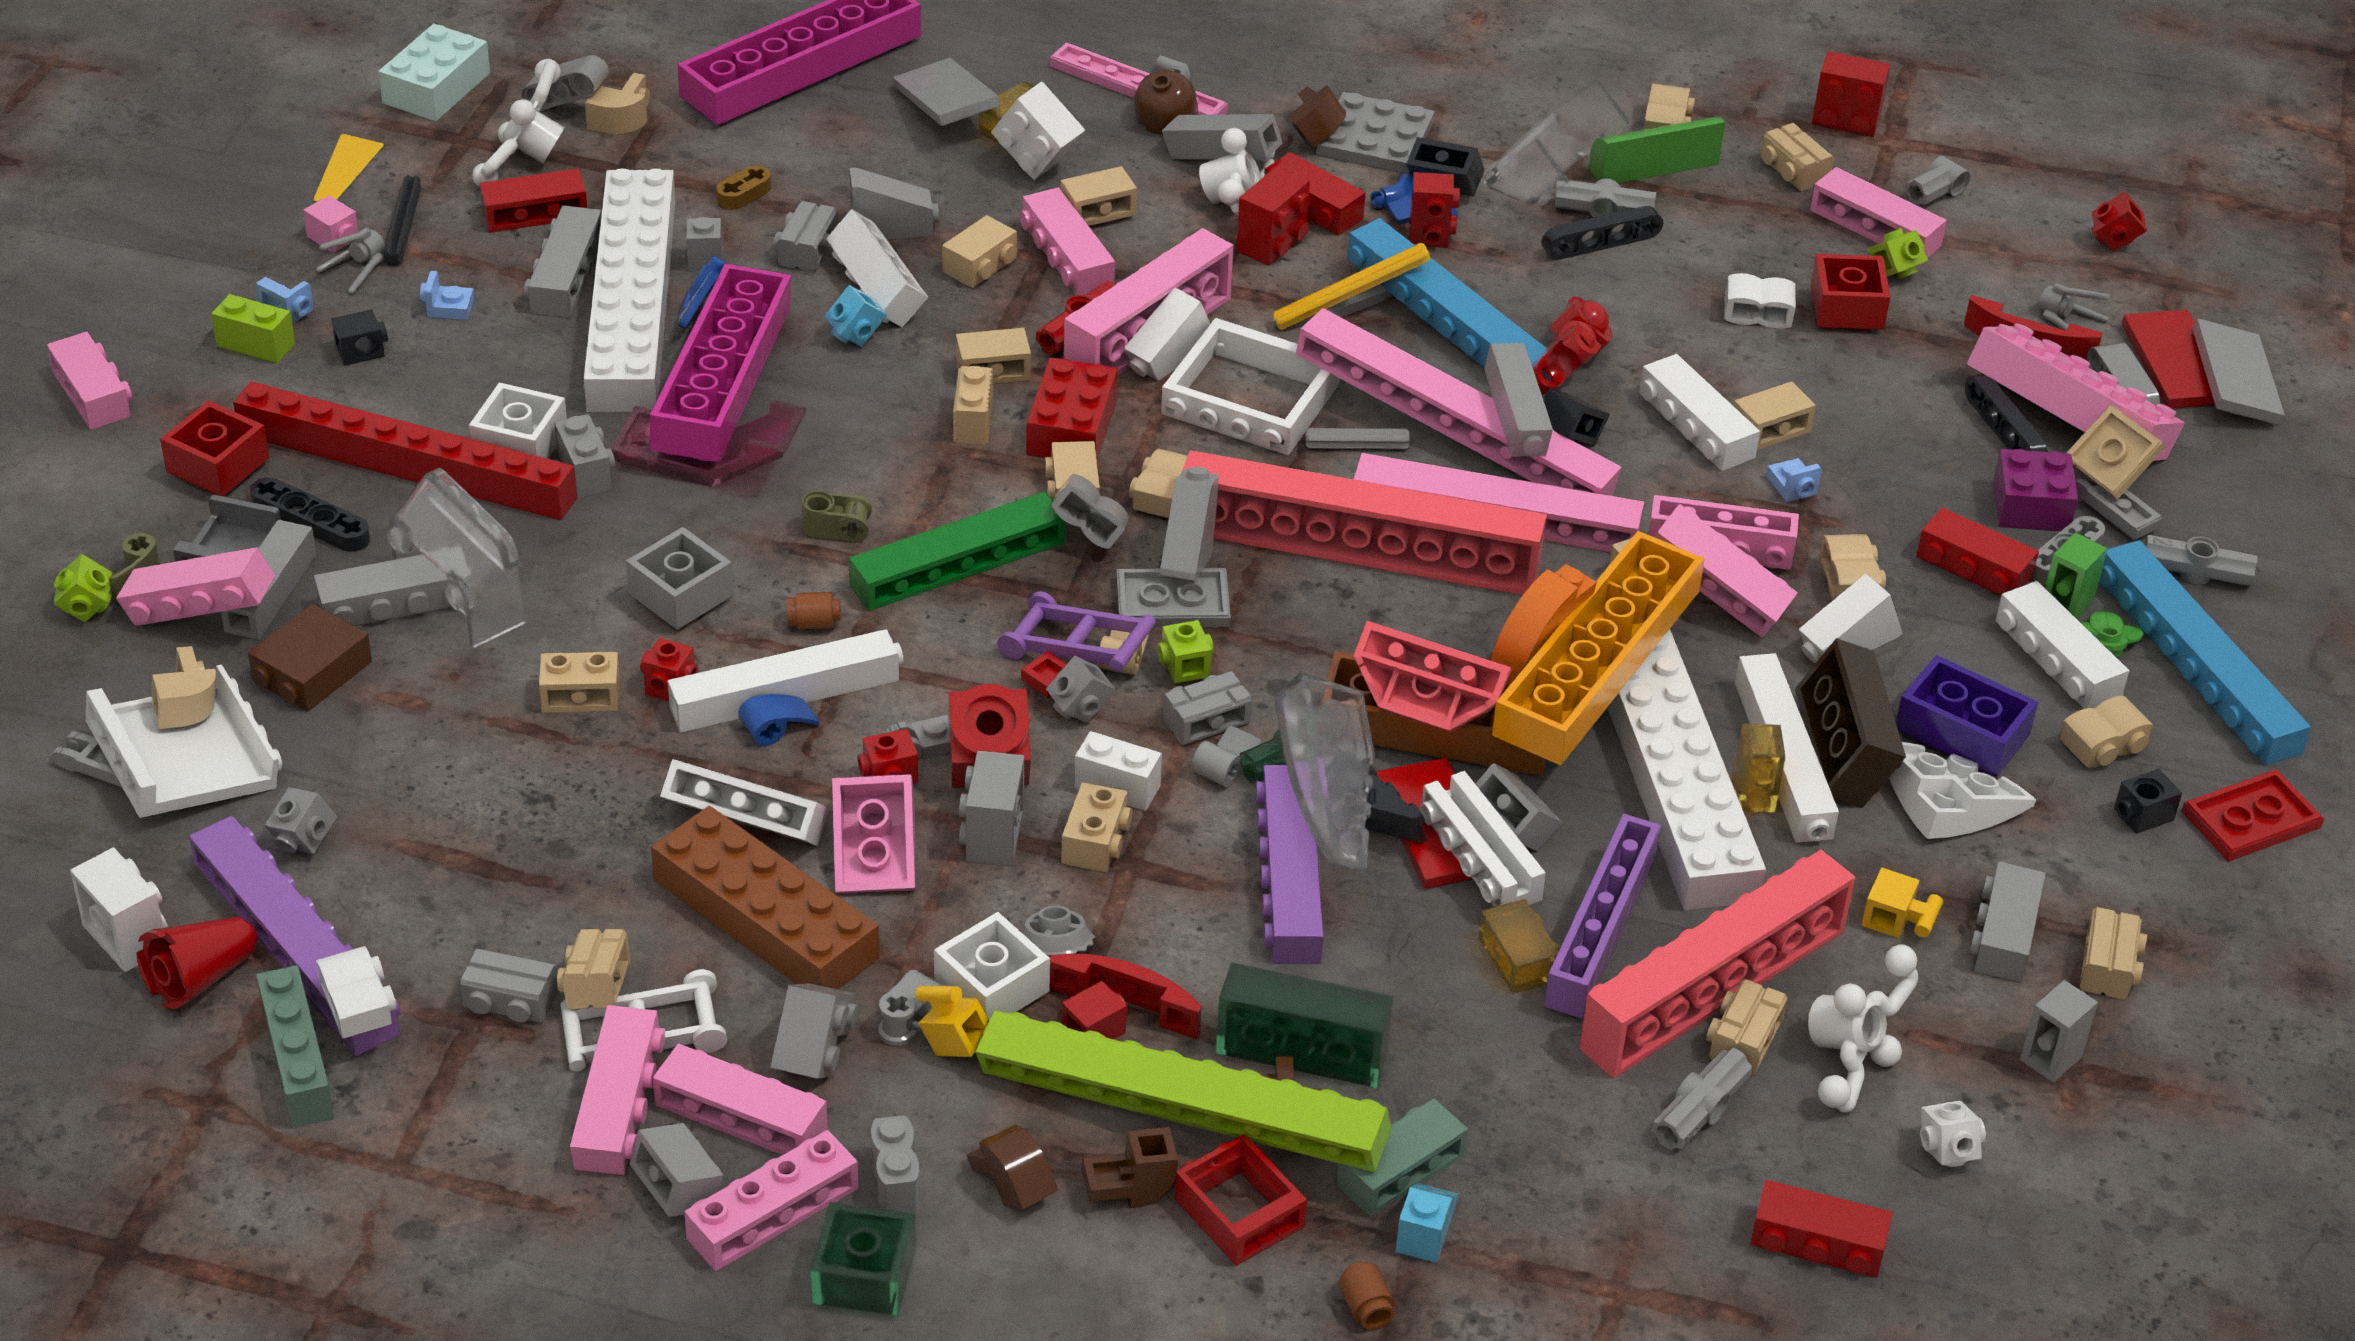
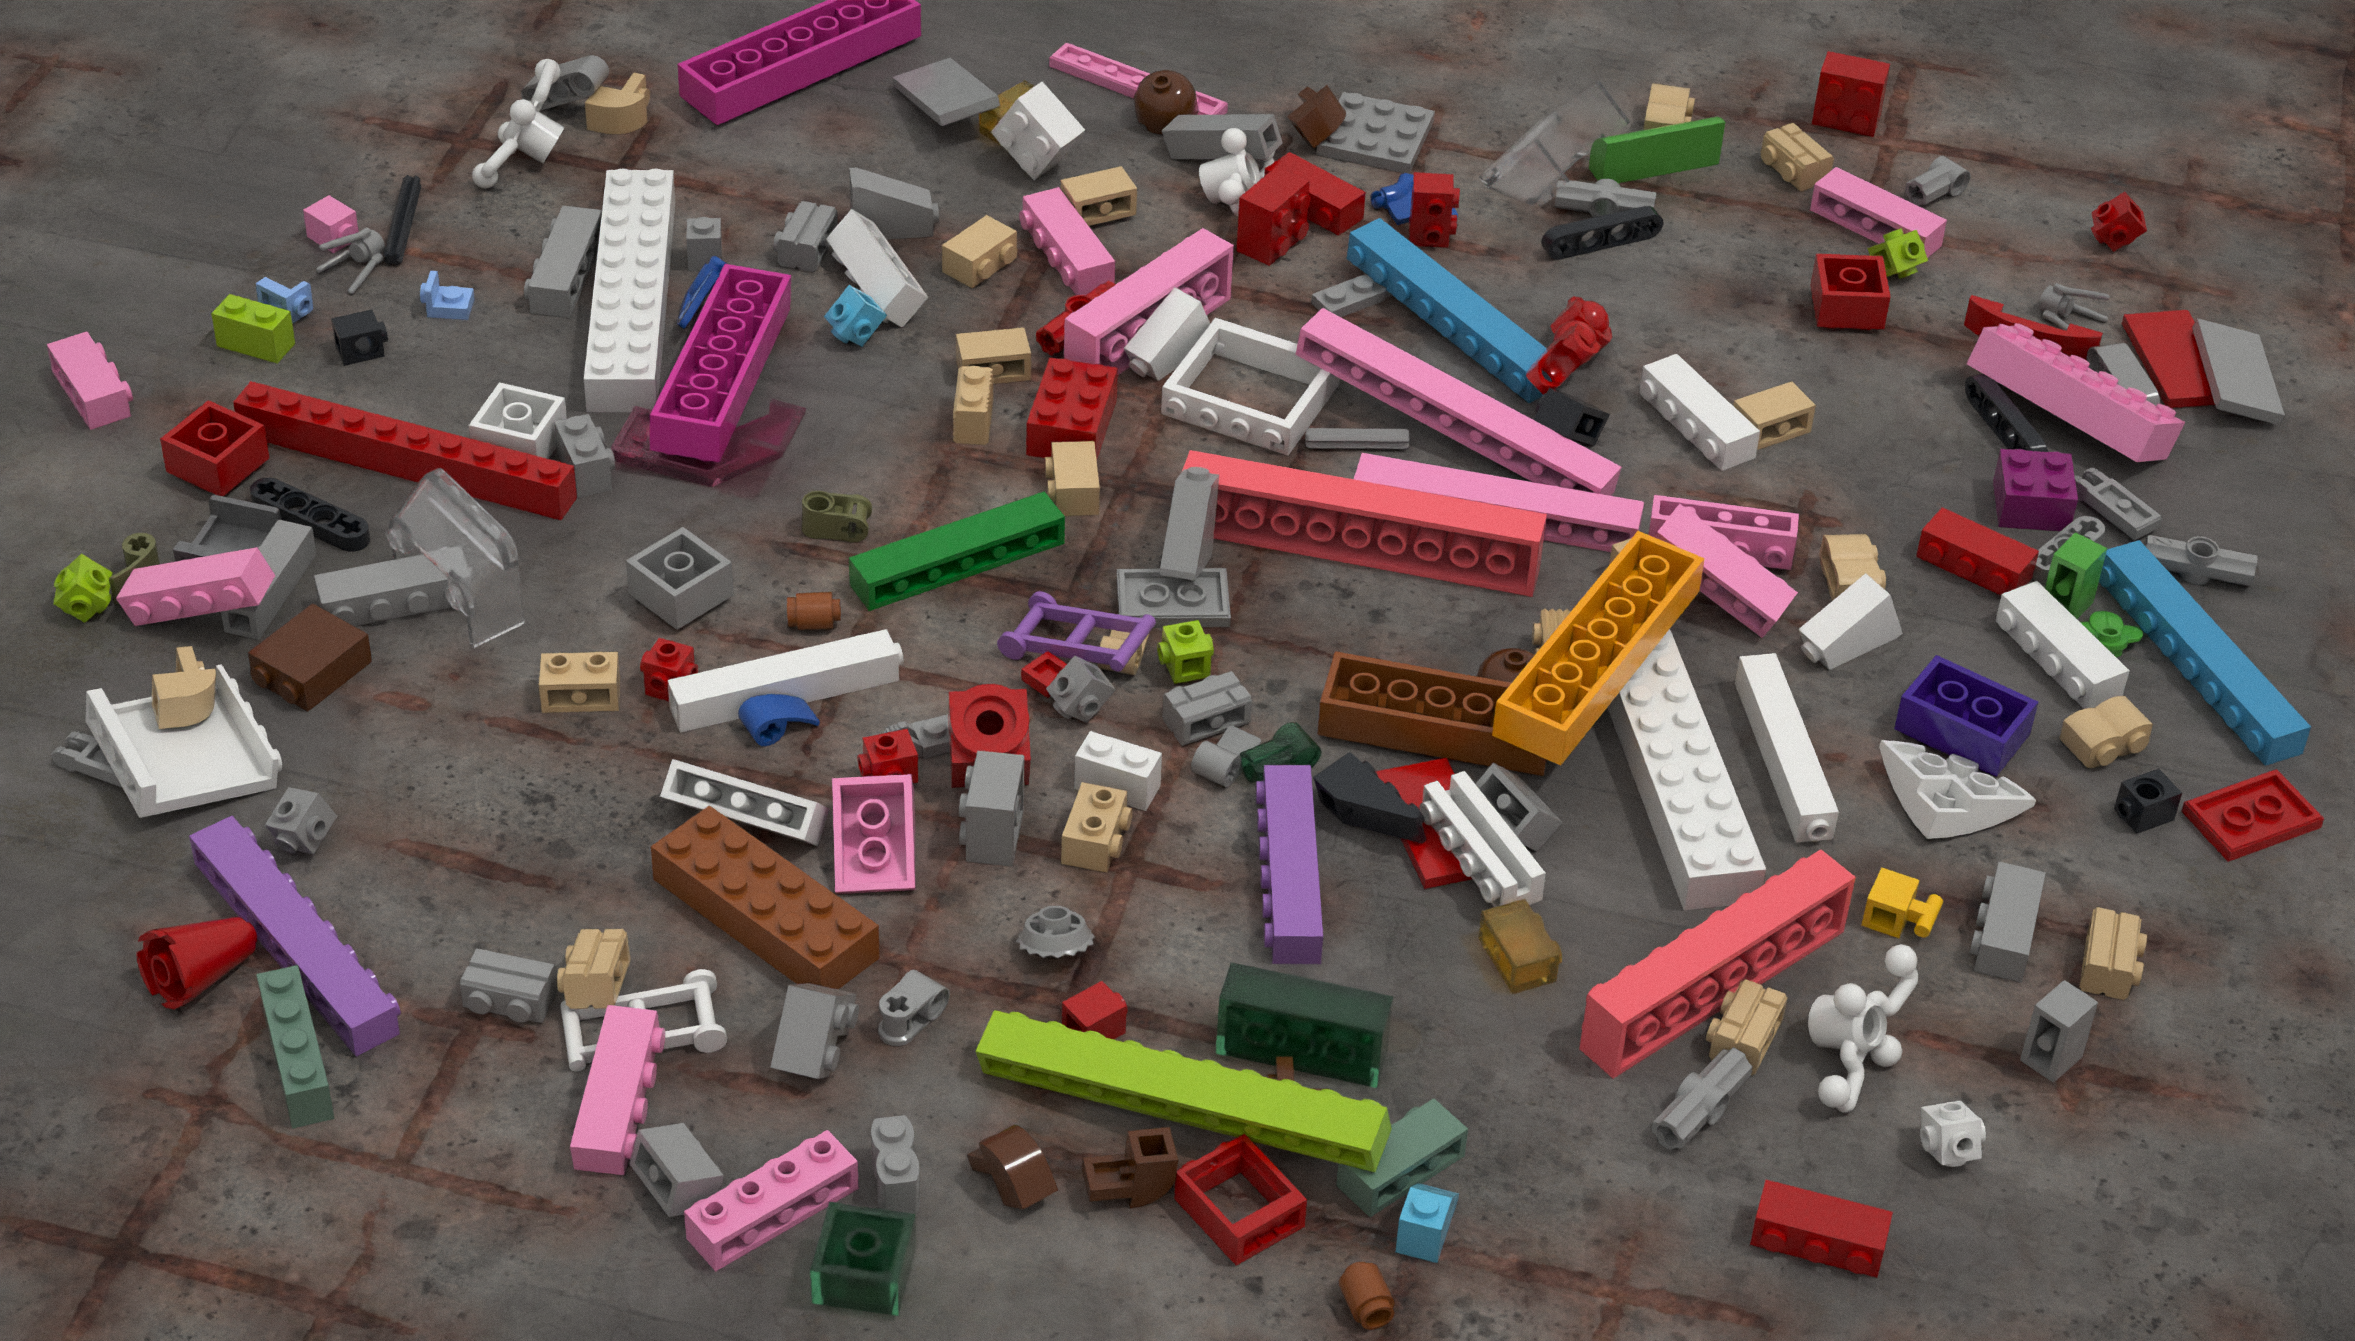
(116, 905): white brick -> none
(346, 163): yellow sticker -> none
(355, 991): white brick -> none
(434, 72): light aqua brick -> none
(530, 199): red brick -> none
(738, 1101): bright pink brick -> none
(743, 187): pearl gold beam -> none
(953, 1023): yellow brick -> none
(994, 966): white brick -> none
(1082, 506): light grey brick -> none
(1135, 983): red slope -> none
(1155, 485): tan brick -> none
(1166, 63): light grey arm -> none
(1328, 764): clear wedge -> none
(1351, 286): yellow axle -> none
(1427, 678): coral wedge -> none
(1448, 158): black brick -> none
(1518, 399): light grey brick -> none
(1539, 615): orange arch -> none
(1602, 915): medium lavender brick -> none
(1759, 301): white brick -> none
(1759, 767): clear yellow brick -> none
(1794, 479): light blue bracket -> none
(1850, 722): dark brown brick -> none
(2114, 452): tan tile -> none

